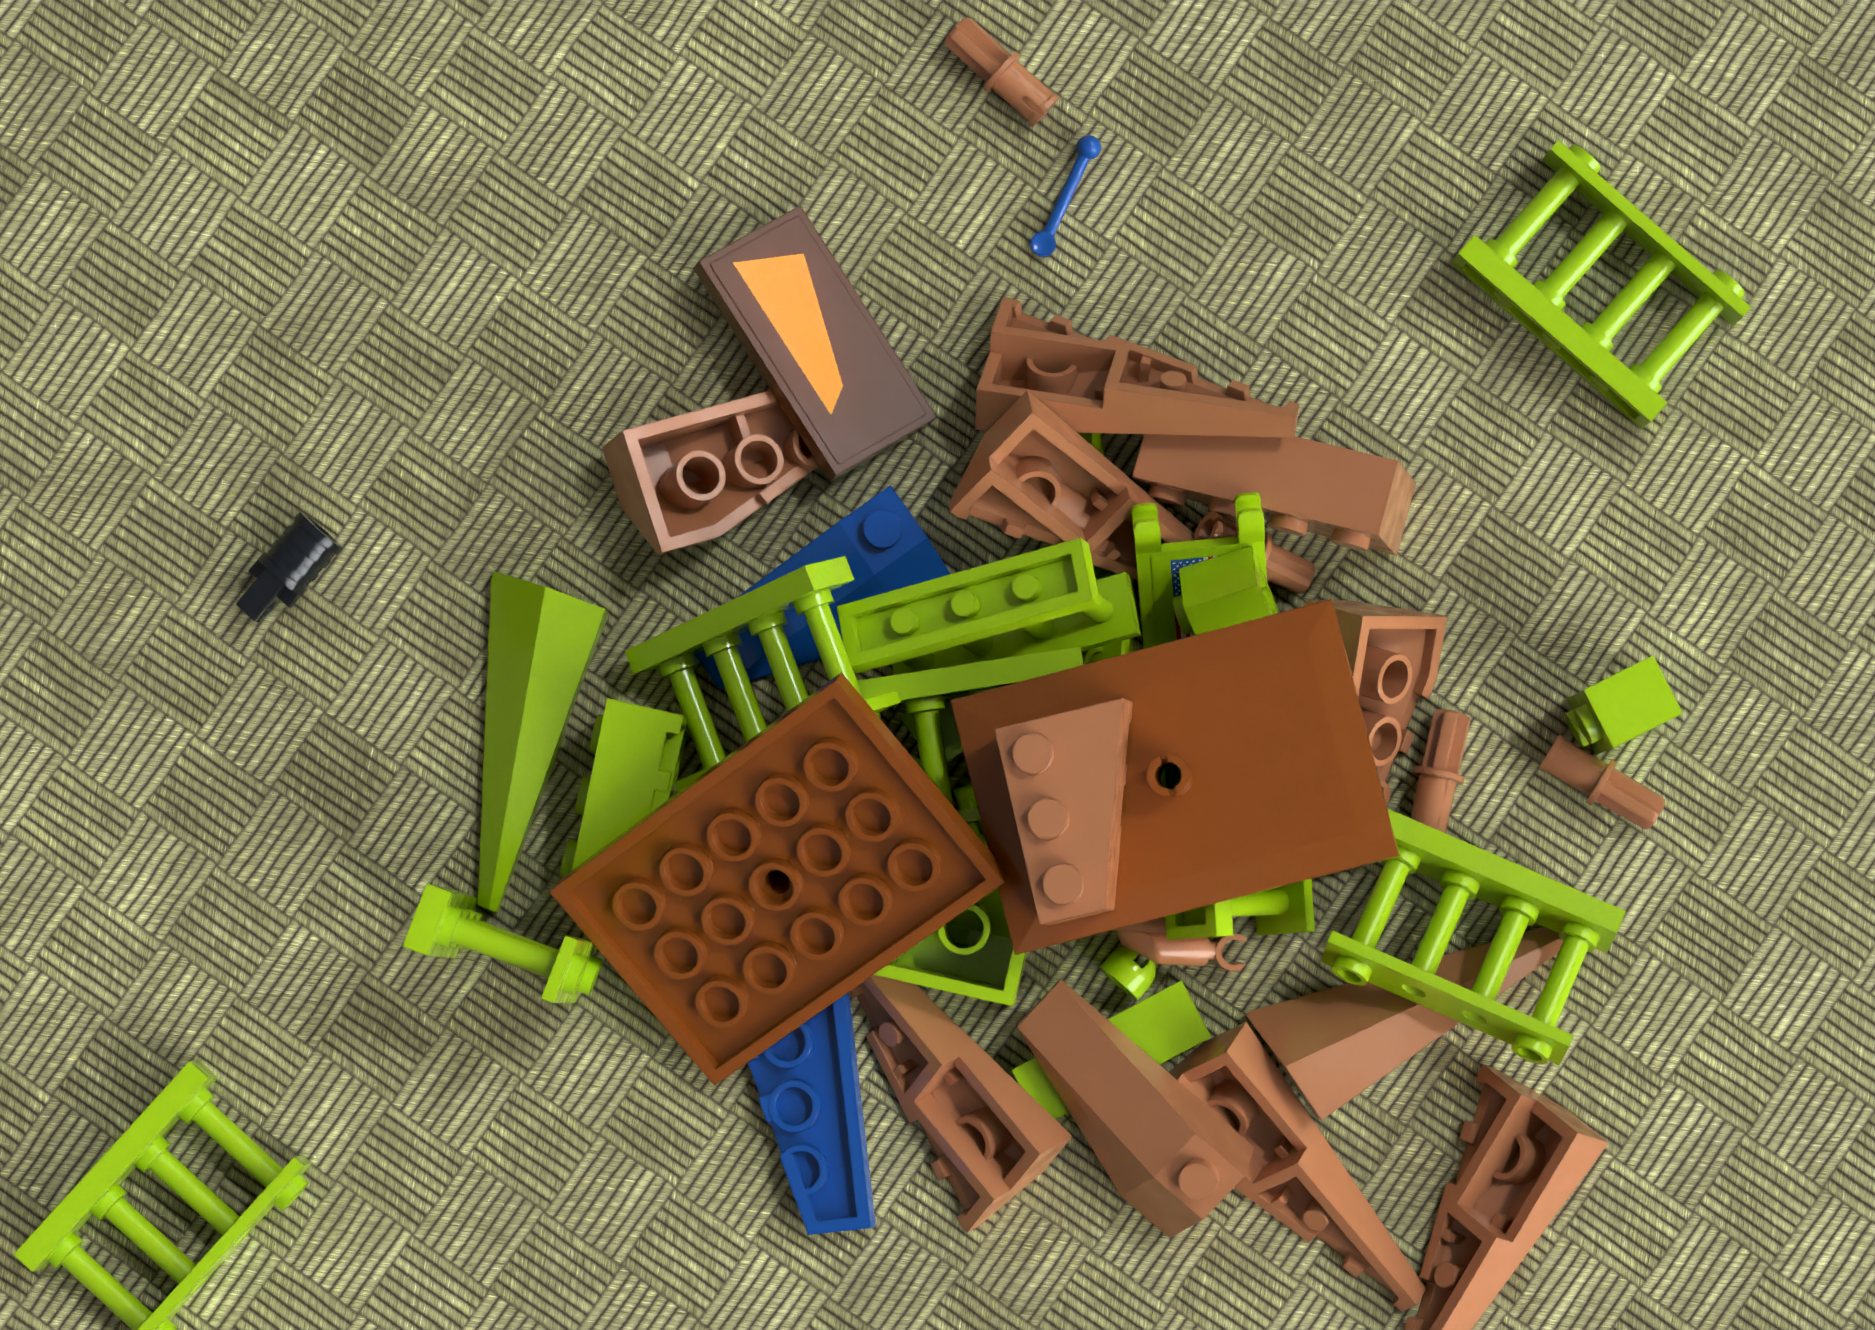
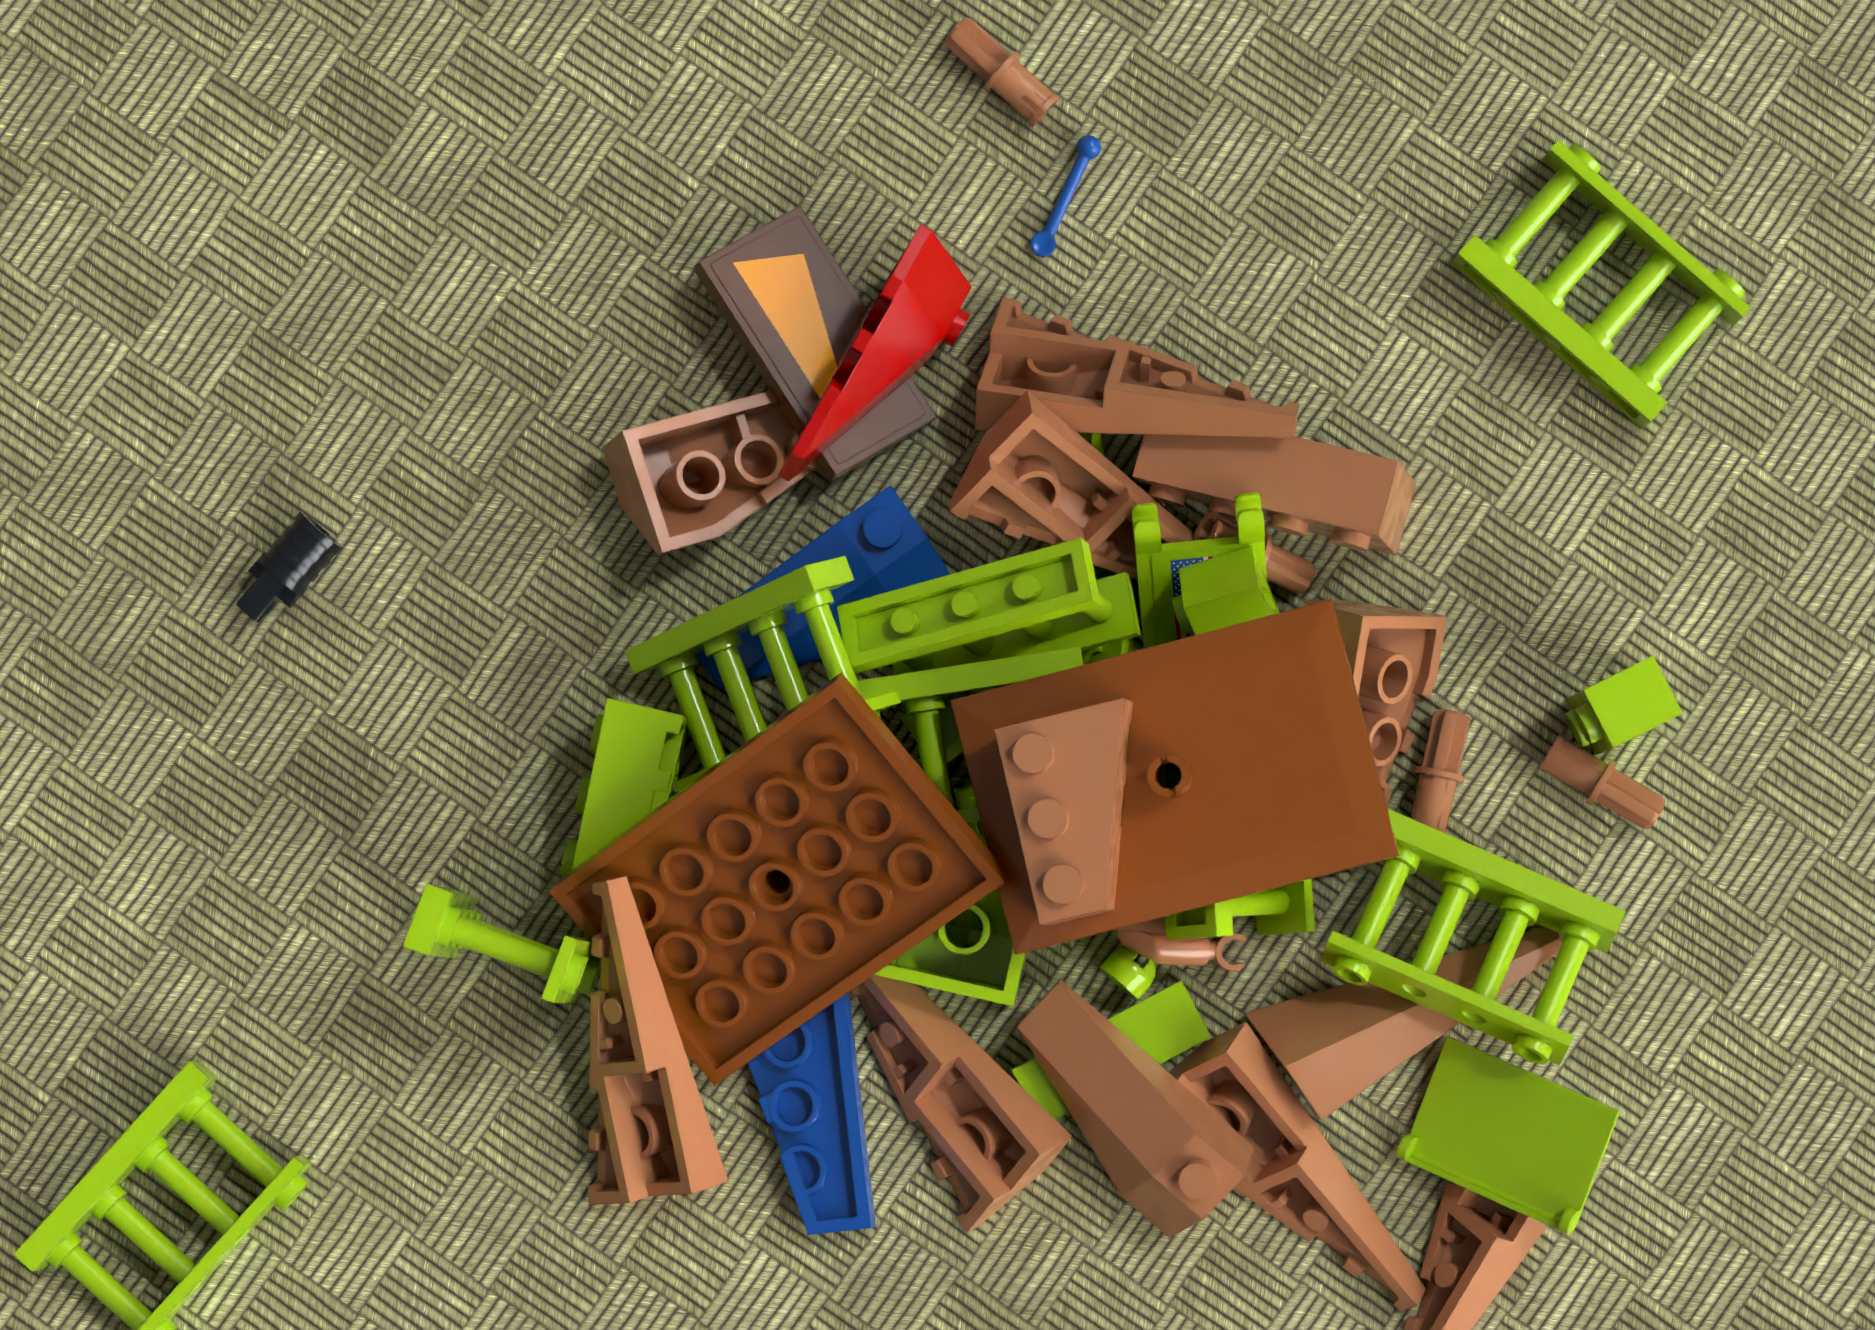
(534, 674): lime wedge -> none
(649, 1109): none -> nougat wedge
(897, 337): none -> red wedge
(1509, 1135): none -> lime piece

